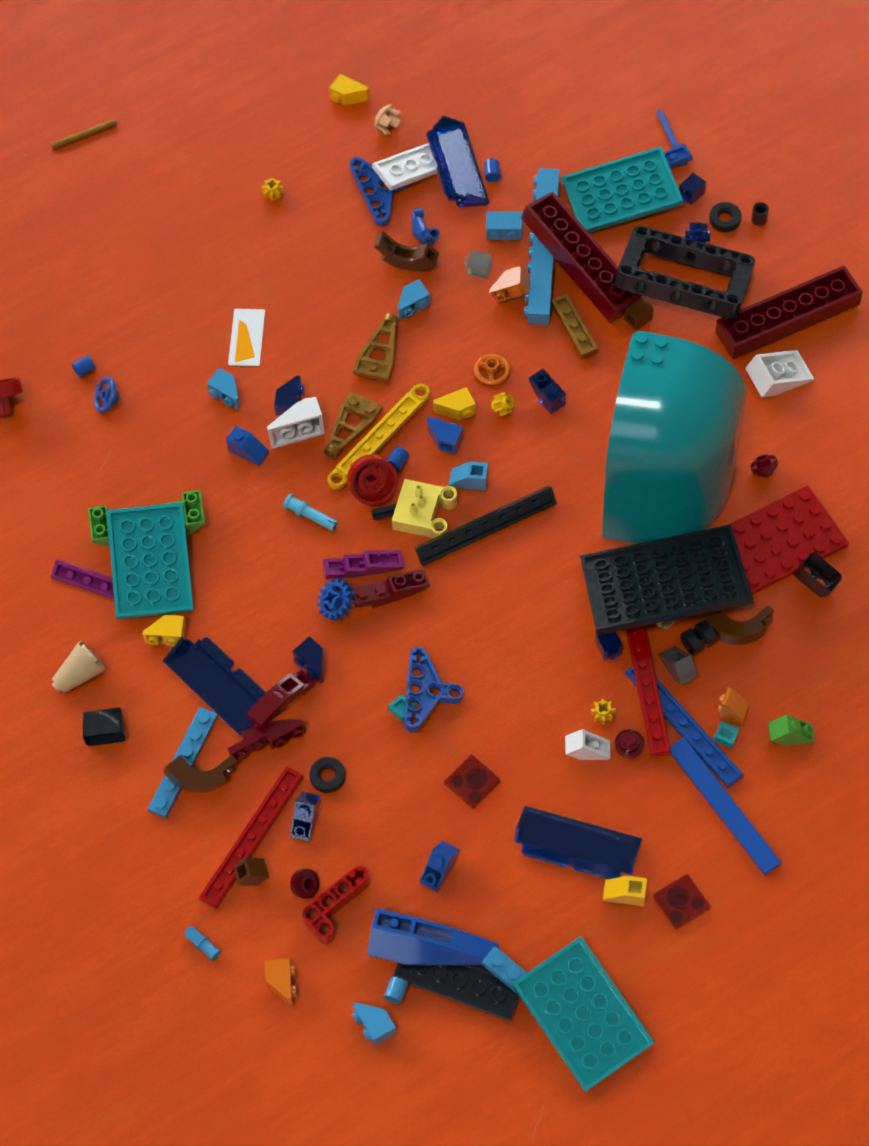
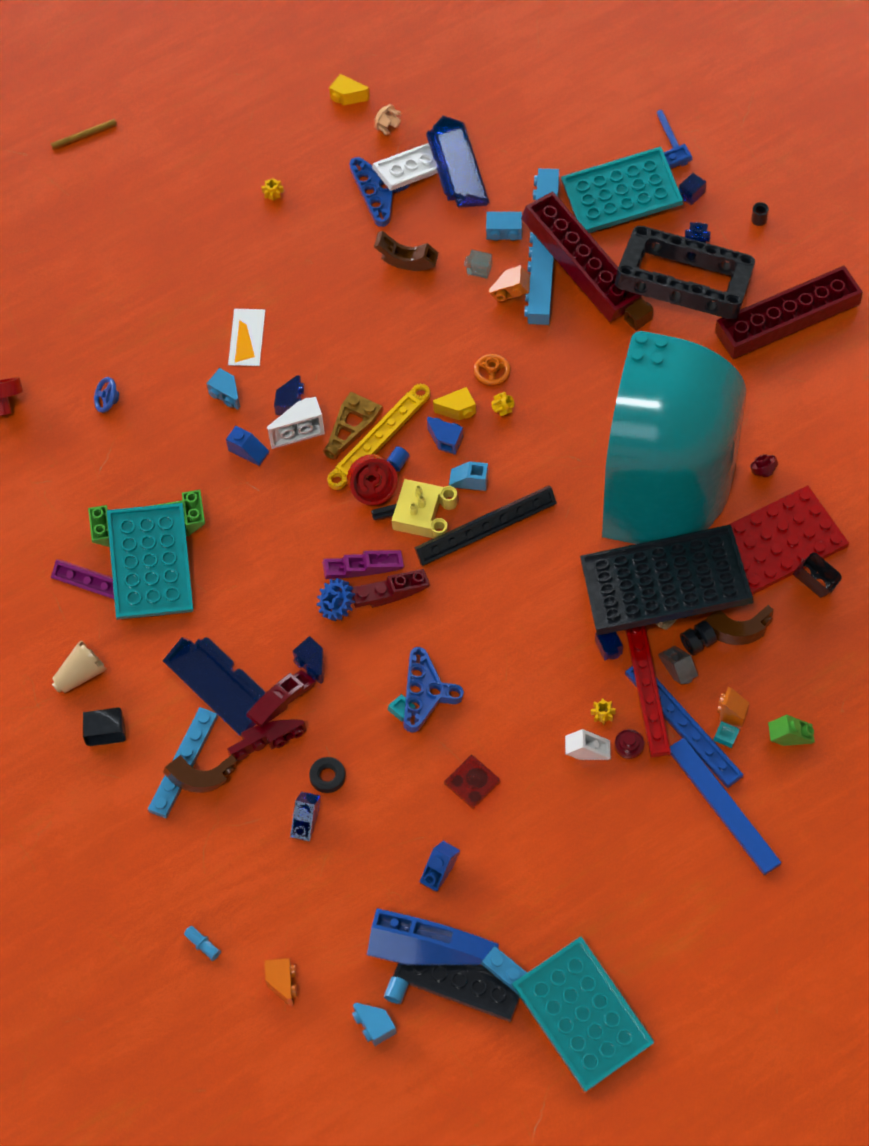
(83, 366): blue beam -> none
(165, 630): yellow slope -> none
(251, 836): red tile -> none
(251, 871): reddish brown brick -> none
(303, 509): medium azure pin -> none
(304, 883): dark red plate -> none
(339, 901): red beam -> none
(374, 368): pearl gold plate -> none
(413, 298): dark azure slope -> none
(419, 230): blue arm -> none
(492, 170): blue beam -> none
(548, 391): clear blue slope -> none
(574, 326): pearl gold plate -> none
(576, 844): clear blue slope -> none
(625, 890): yellow slope -> none
(681, 901): clear red tile -> none
(725, 207): black tyre -> none
(778, 372): white slope -> none

